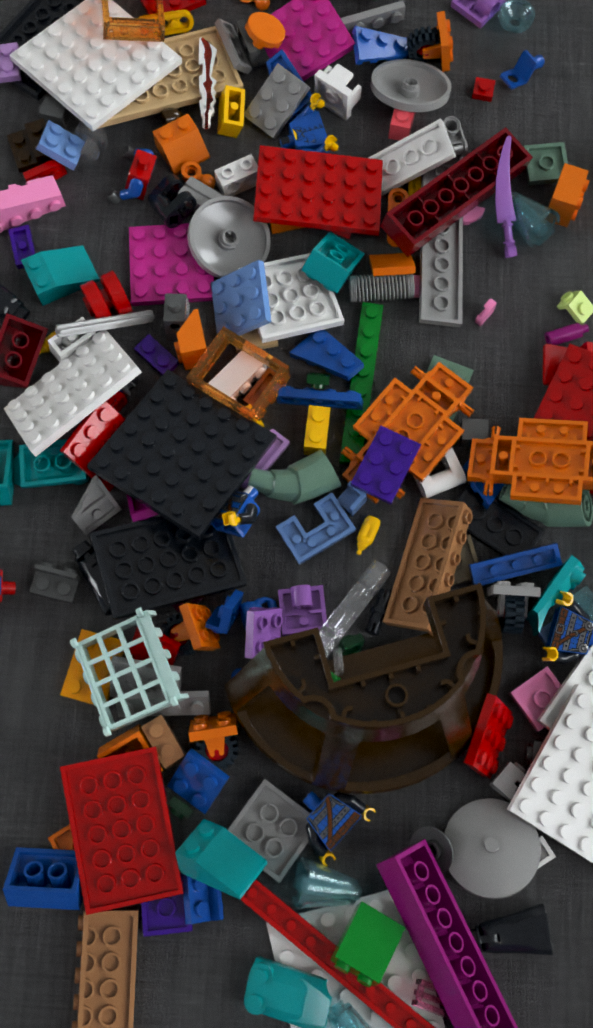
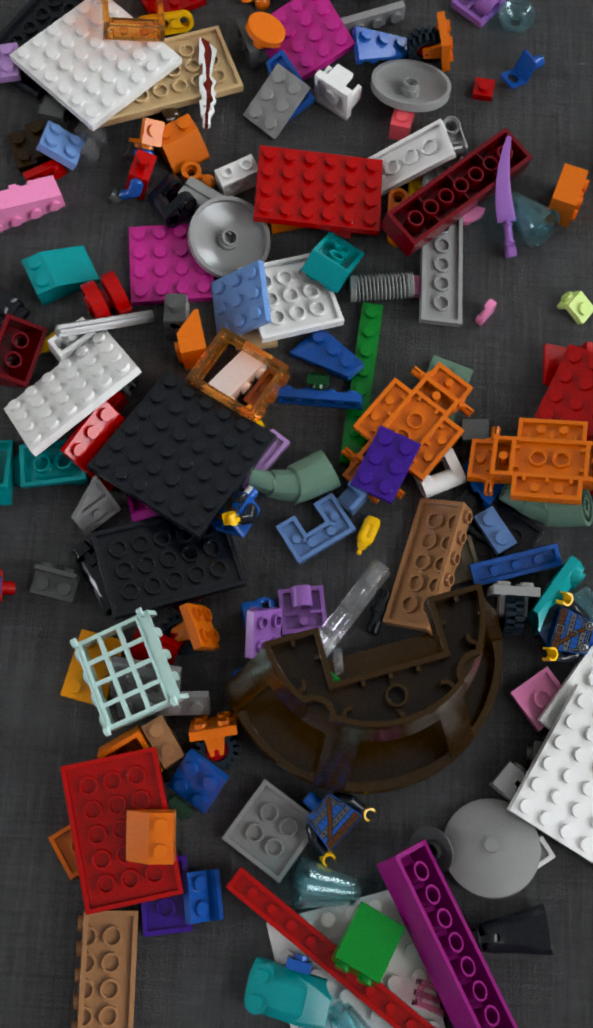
(21, 244): dark purple plate -> none
(43, 879): blue slope -> none
(150, 134): none -> orange bracket
(151, 836): none -> orange slope
(156, 355): dark purple plate -> none
(219, 859): teal slope -> none
(226, 614): blue bracket -> none
(231, 111): yellow brick -> none
(233, 46): light grey tile -> none
(299, 963): none -> blue plate
(308, 131): blue torso -> none
(316, 429): yellow brick -> none
(351, 644): clear green plate -> none
(391, 264): orange tile -> none
(489, 737): red plate -> none
(494, 530): none -> medium blue plate
(546, 163): sand green plate -> none
(566, 334): magenta cylinder -> none

